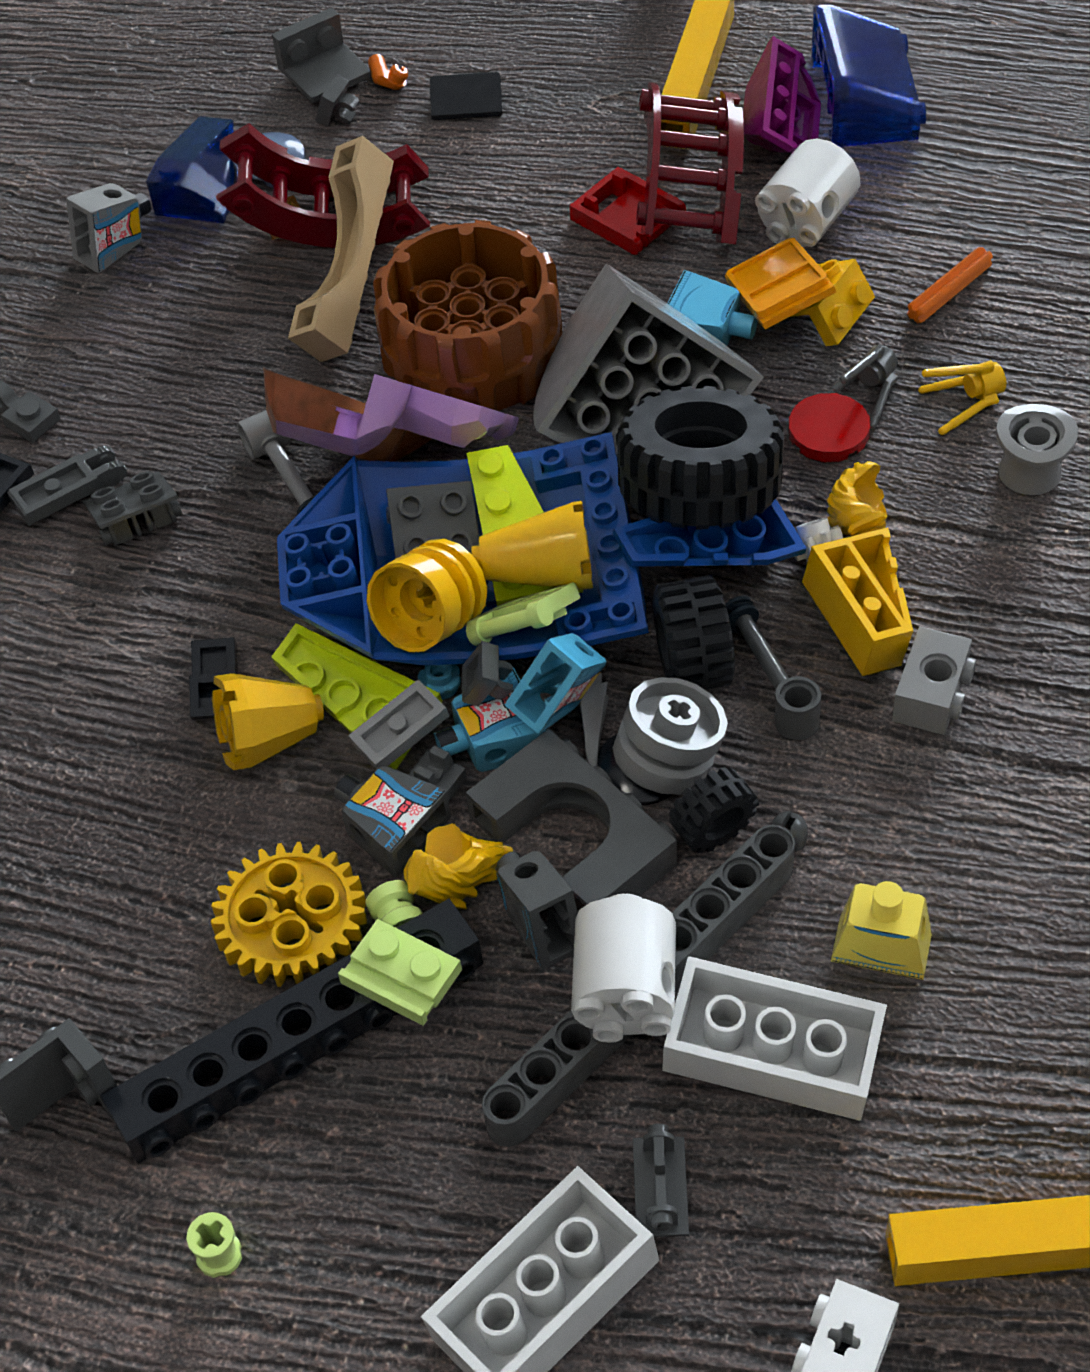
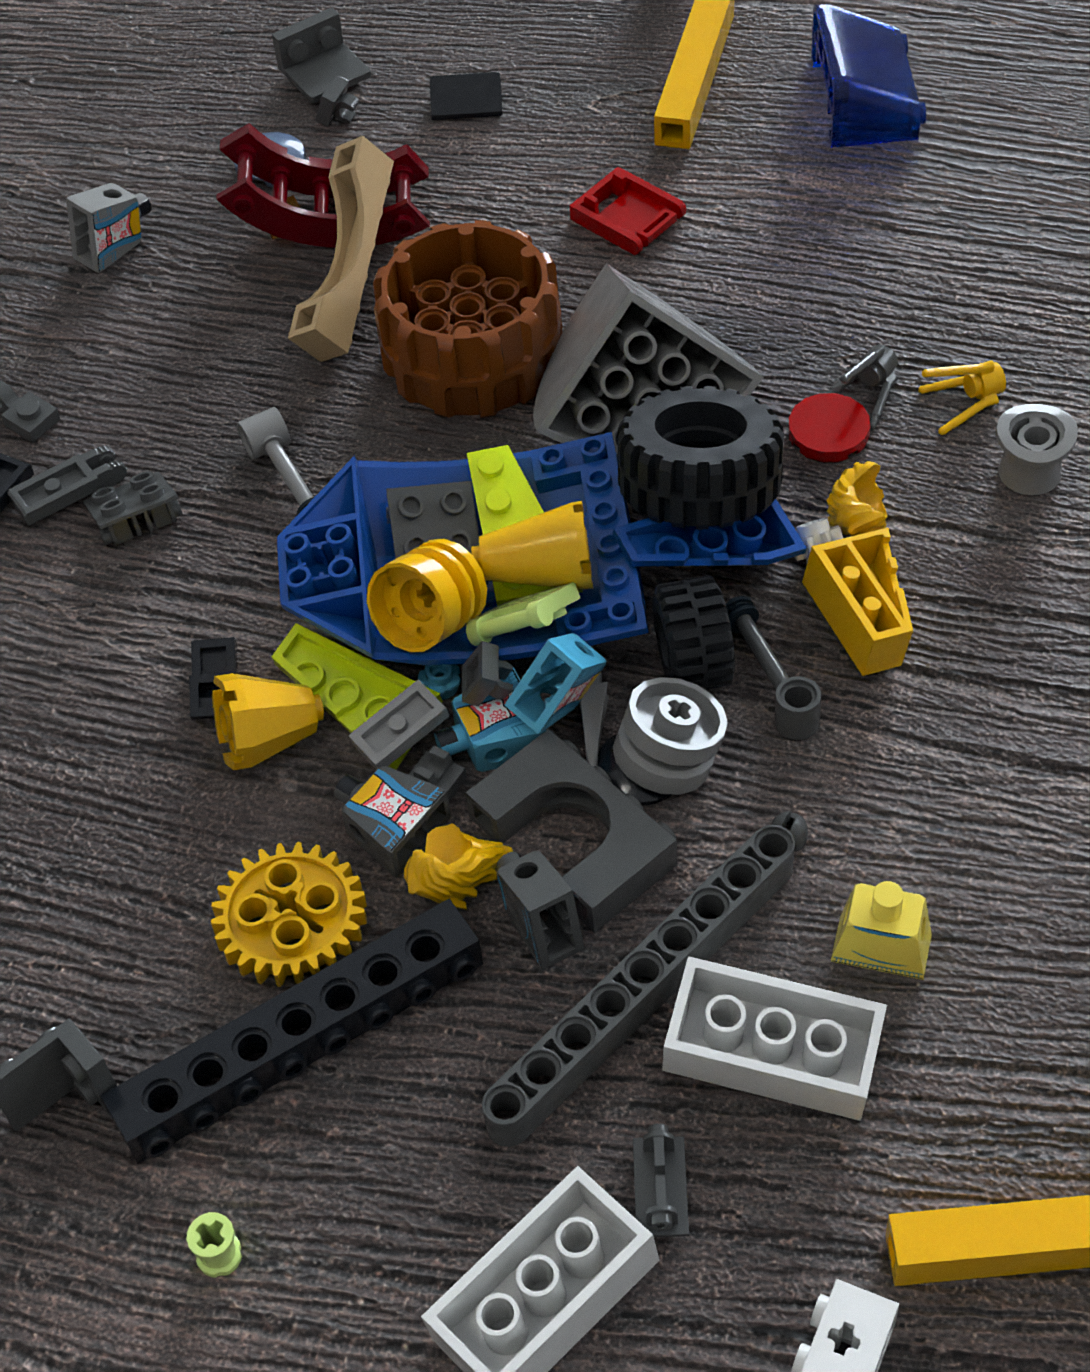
(193, 173): clear blue wedge -> none
(386, 426): lavender piece -> none
(392, 78): orange arm -> none
(392, 903): yellowish green wheel -> none
(400, 971): yellowish green plate -> none
(624, 967): white cylinder -> none
(712, 307): medium azure torso -> none
(713, 810): black tyre -> none
(728, 145): dark red fence -> none
(780, 282): light orange piece -> none
(781, 100): magenta wedge -> none
(808, 192): white cylinder -> none
(841, 310): yellow bracket -> none
(932, 681): light grey brick -> none
(949, 285): orange axle -> none

